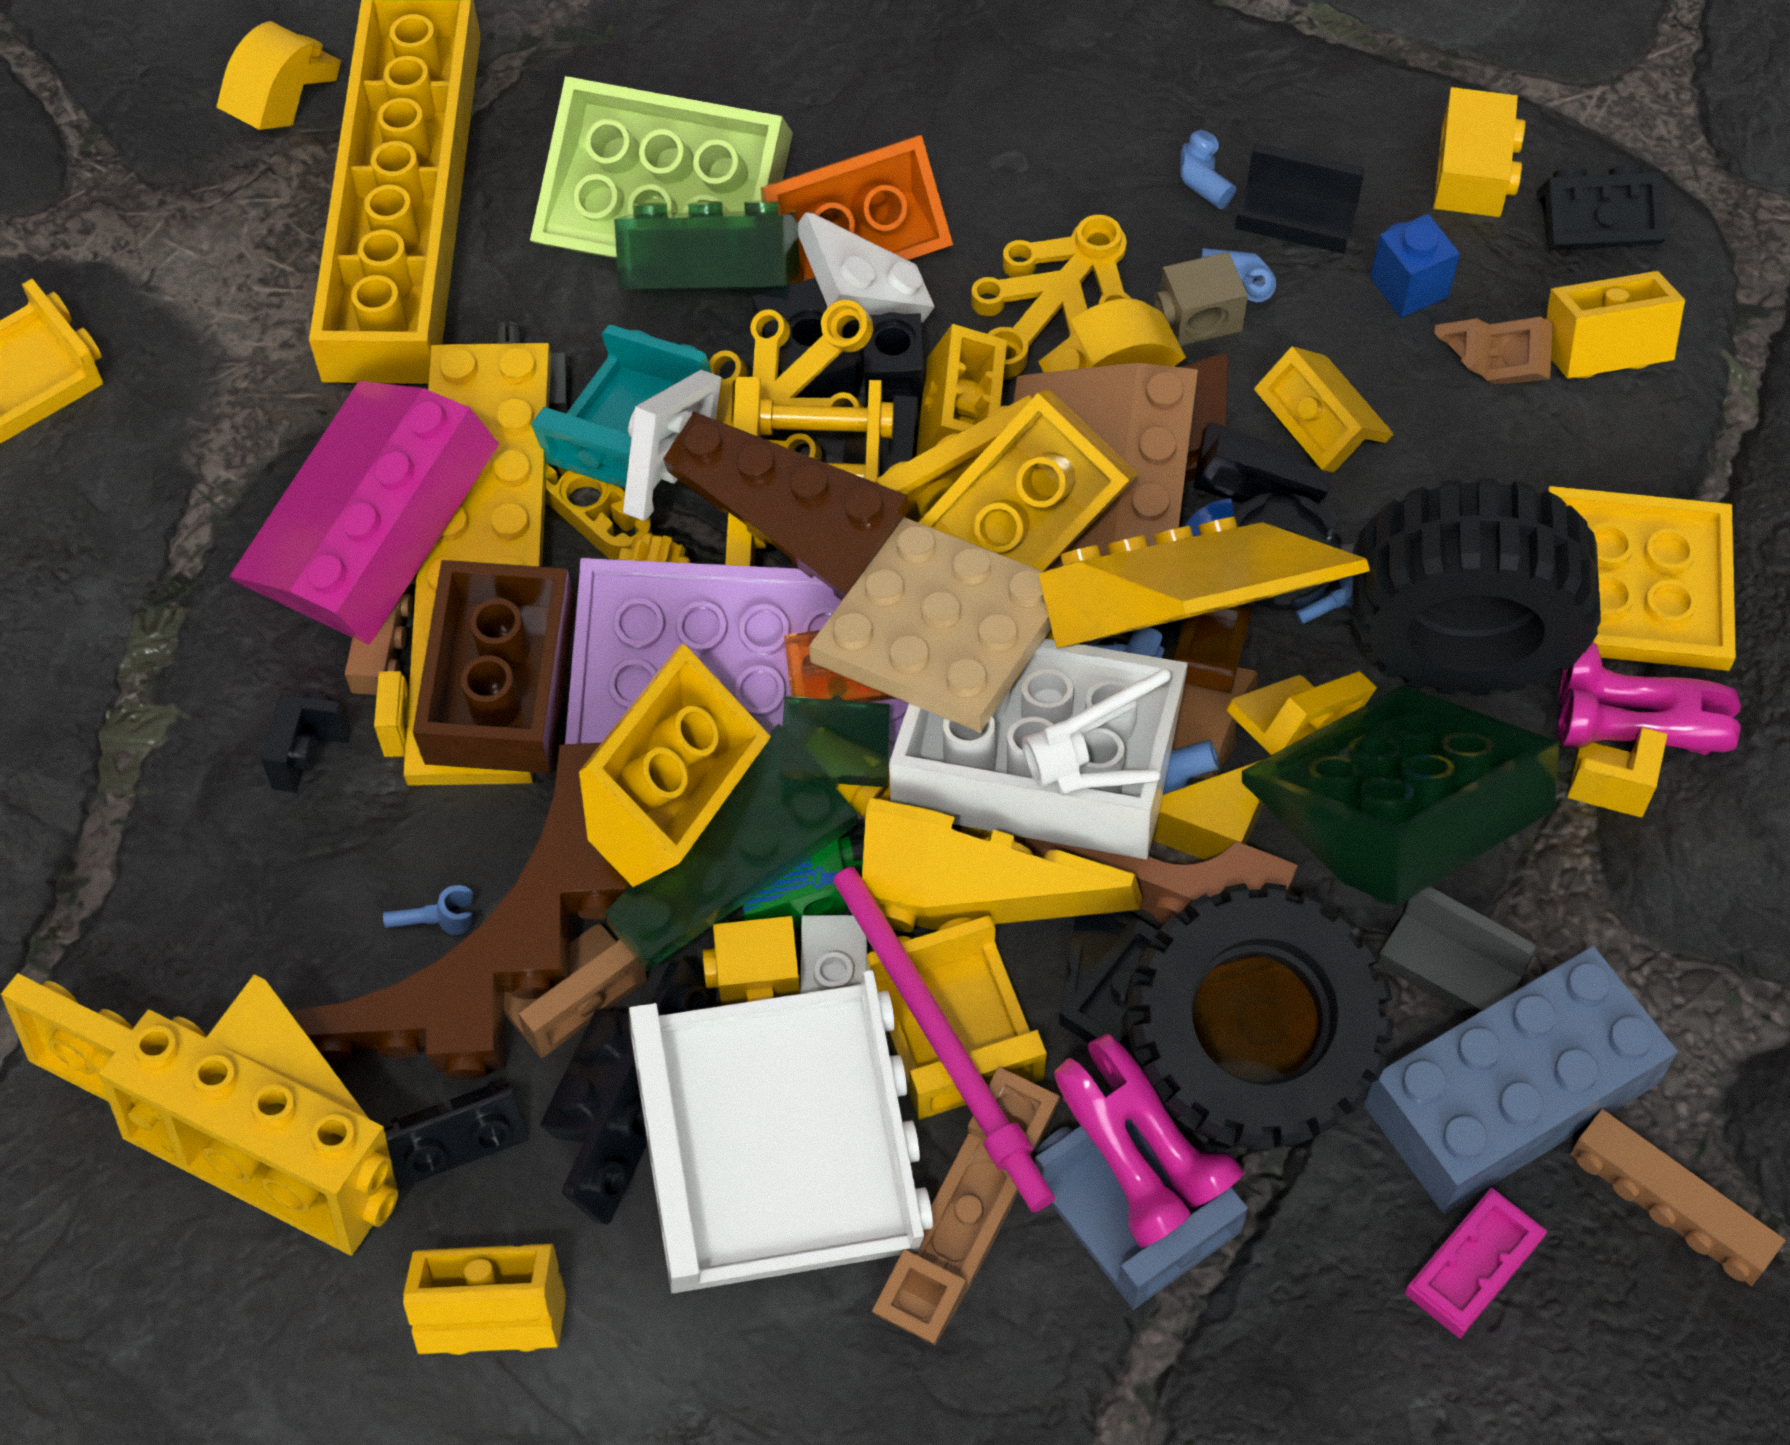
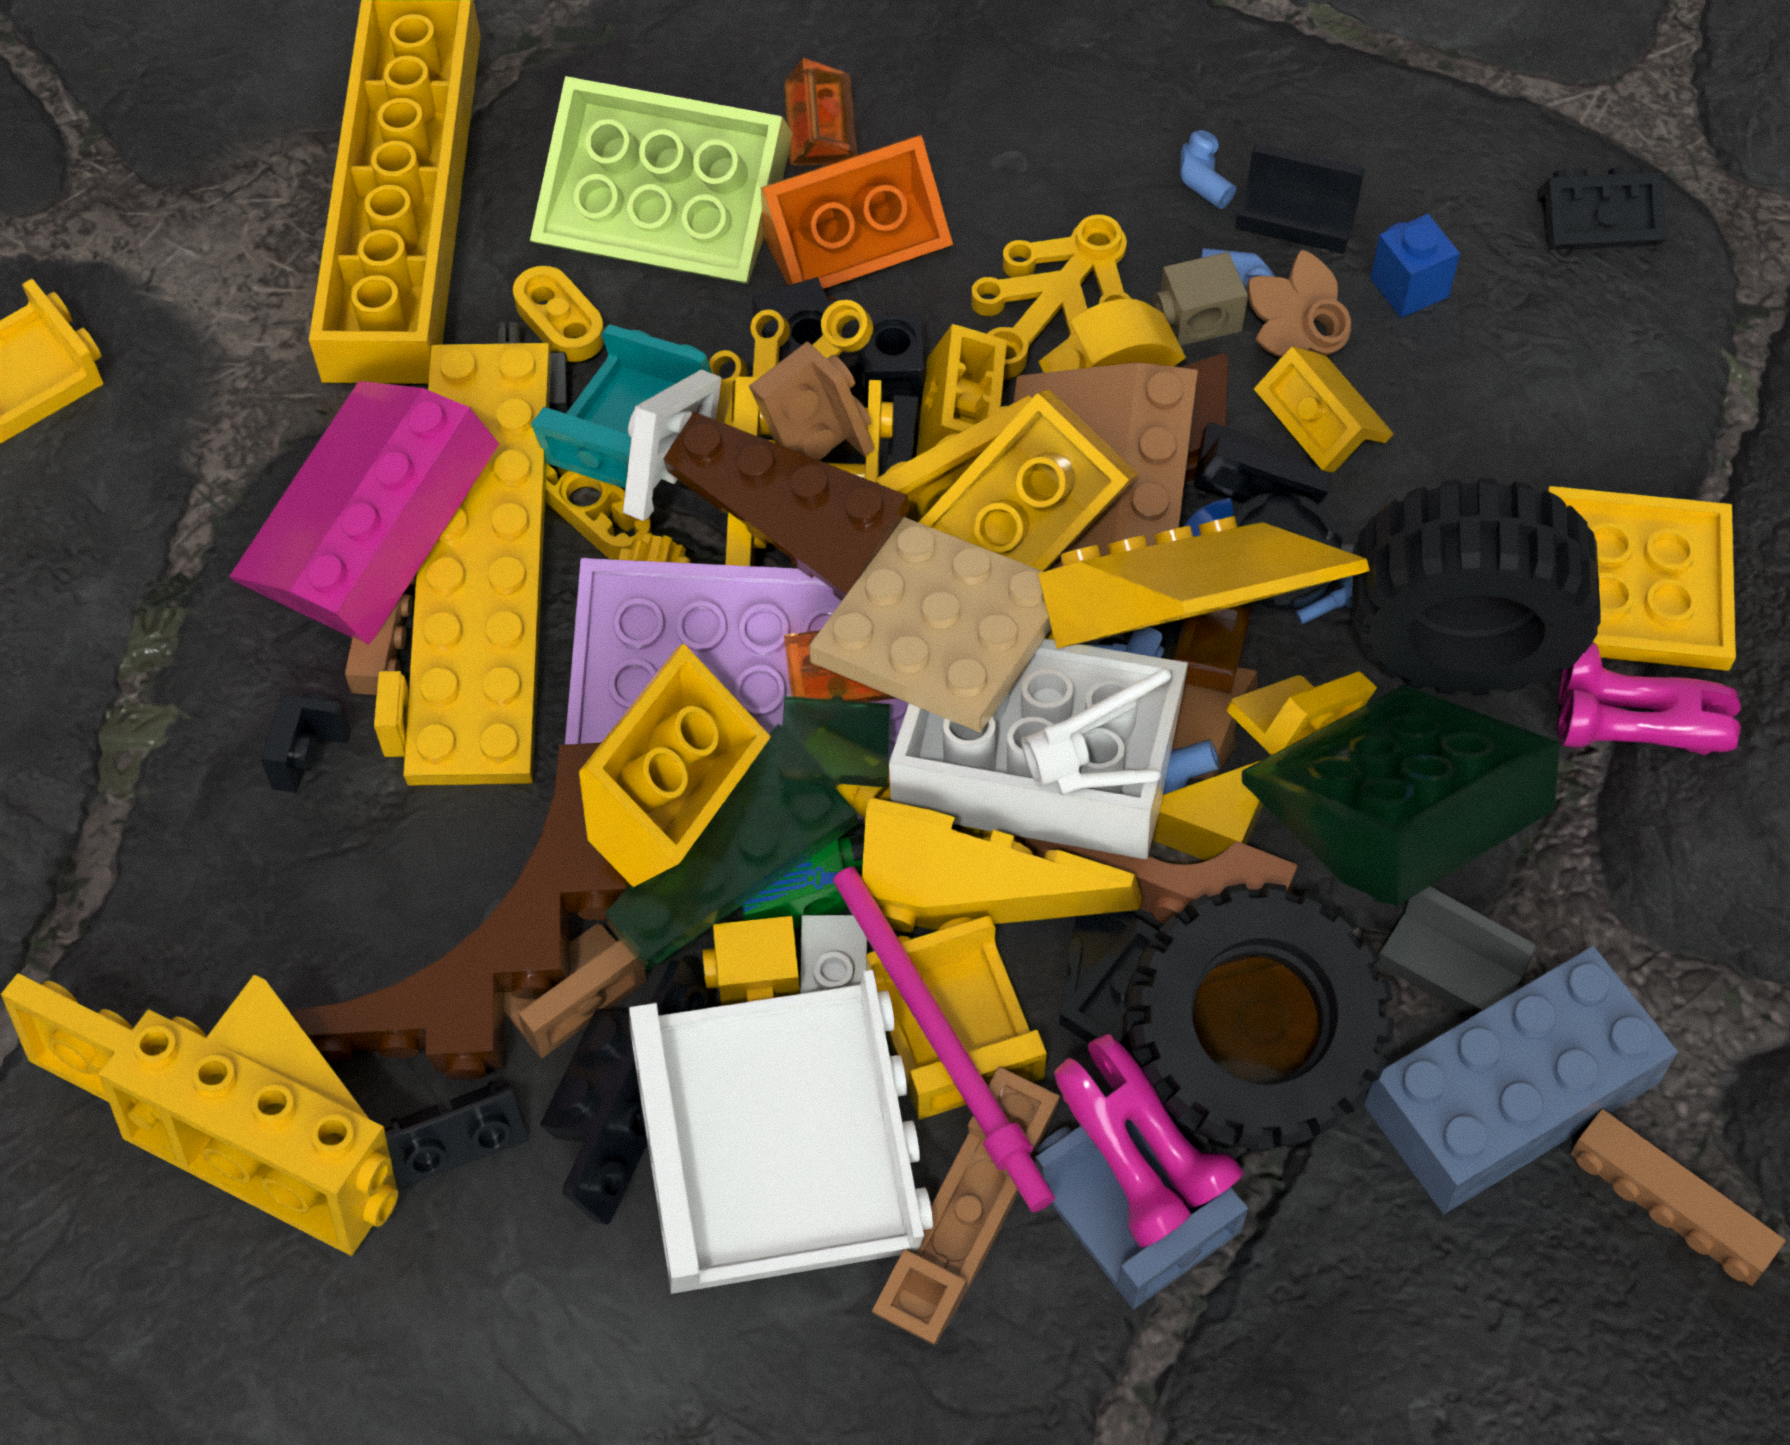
(269, 75): yellow brick -> none
(437, 913): medium blue hand -> none
(485, 1299): yellow brick -> none
(495, 667): reddish brown brick -> none
(563, 317): none -> yellow plate
(707, 246): clear green brick -> none
(811, 404): none -> medium nougat bracket
(819, 114): none -> clear orange slope
(861, 271): white wing -> none
(1295, 304): none -> medium nougat plate
(1475, 1263): dark pink plate -> none
(1477, 152): yellow brick -> none
(1504, 350): medium nougat slope -> none
(1614, 324): yellow brick -> none
(1619, 777): yellow panel -> none

